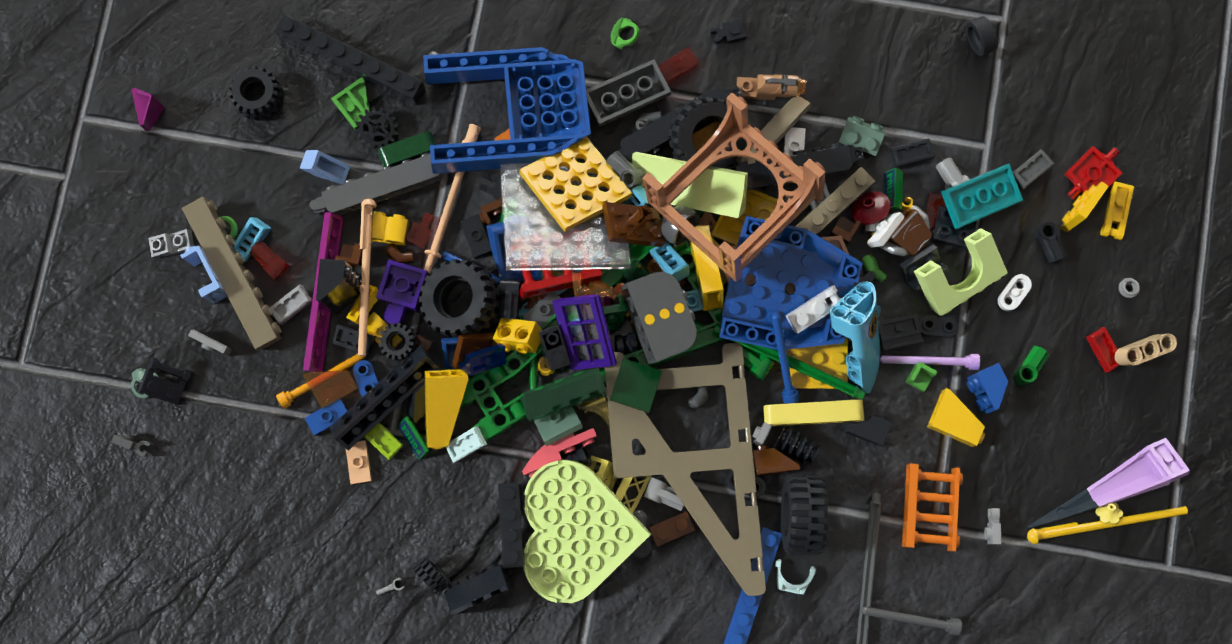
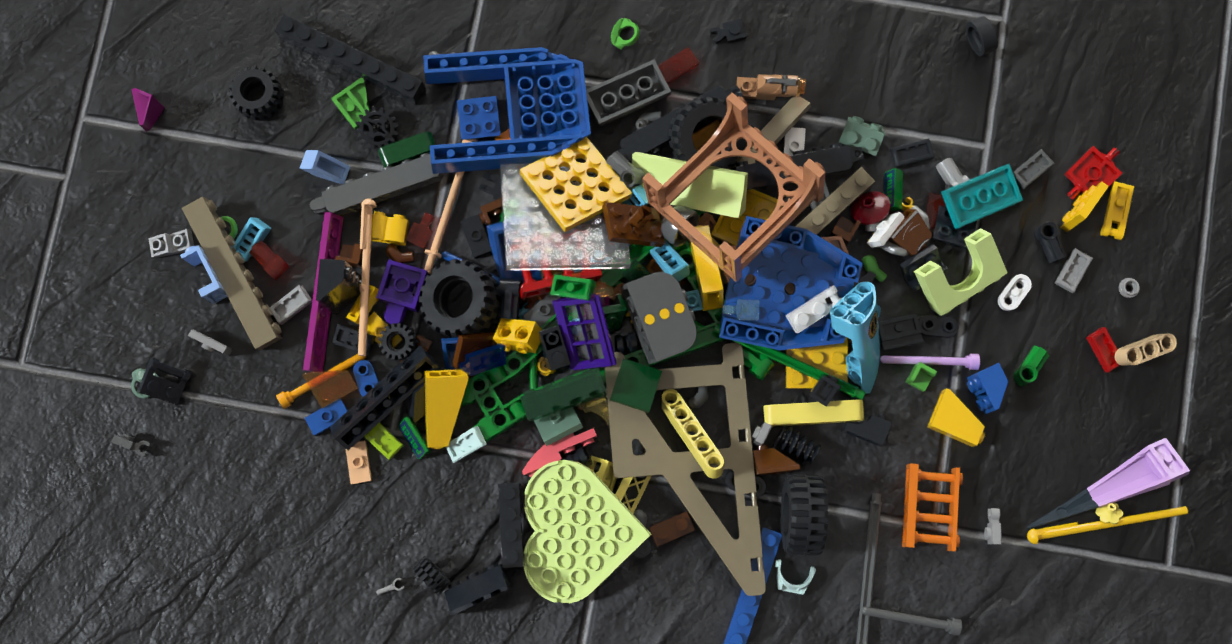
(478, 117): none -> blue bracket
(572, 287): none -> green slope
(662, 493): light grey piece -> none
(696, 441): none -> light yellow beam
(745, 309): none -> clear light blue plate
(789, 393): blue piece -> none
(824, 389): none -> black bracket
(1073, 270): none -> light grey plate

